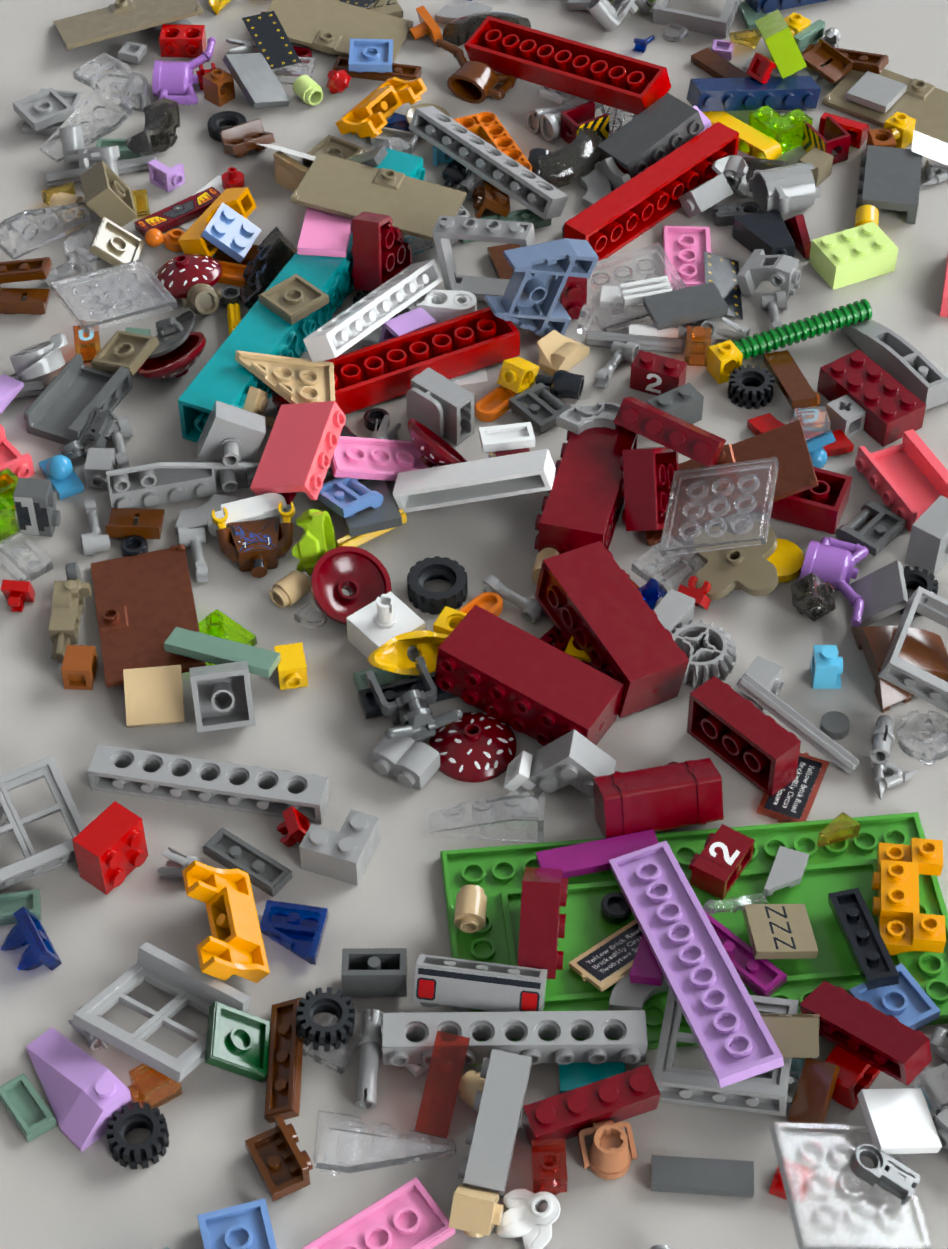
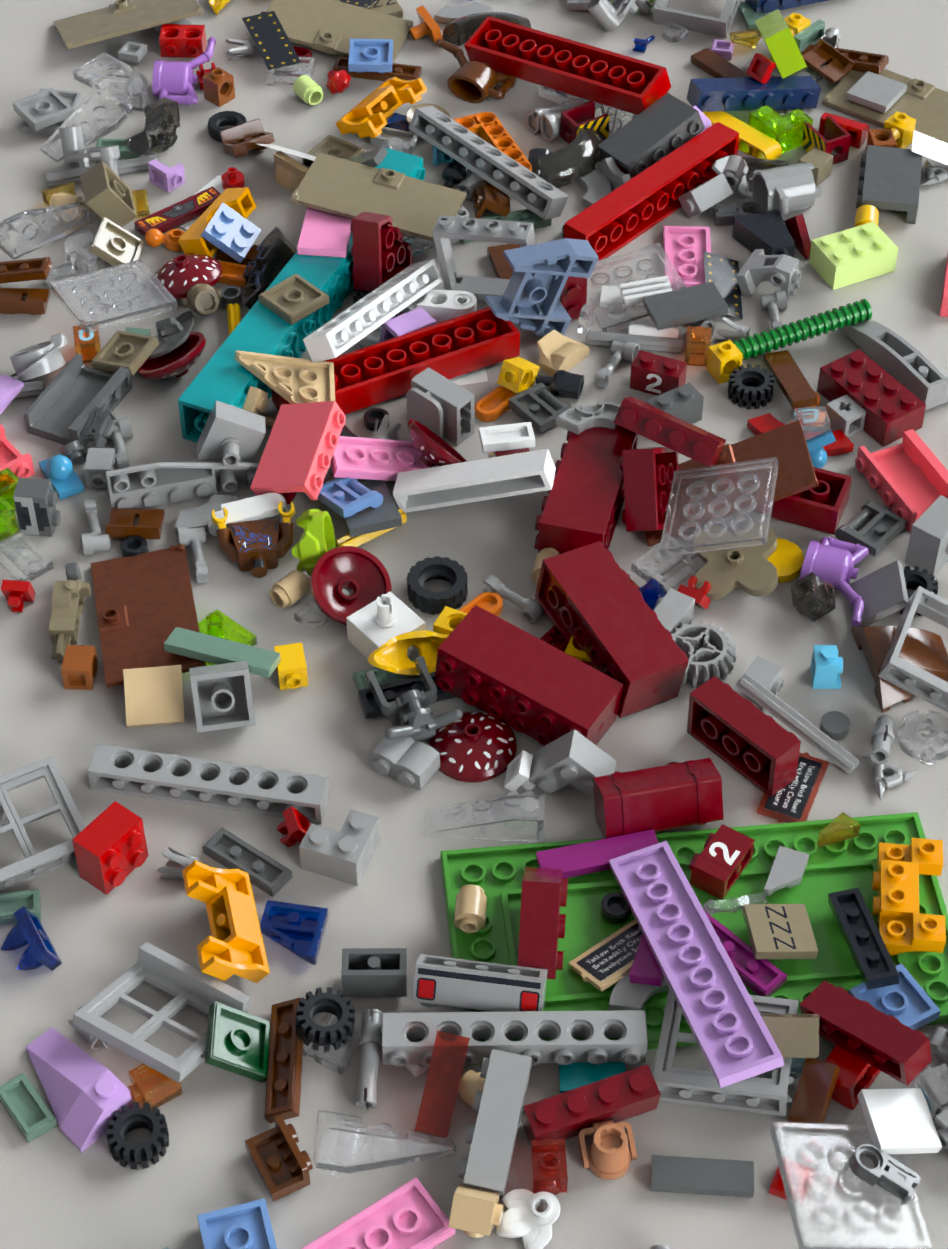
(256, 80): tile -> none

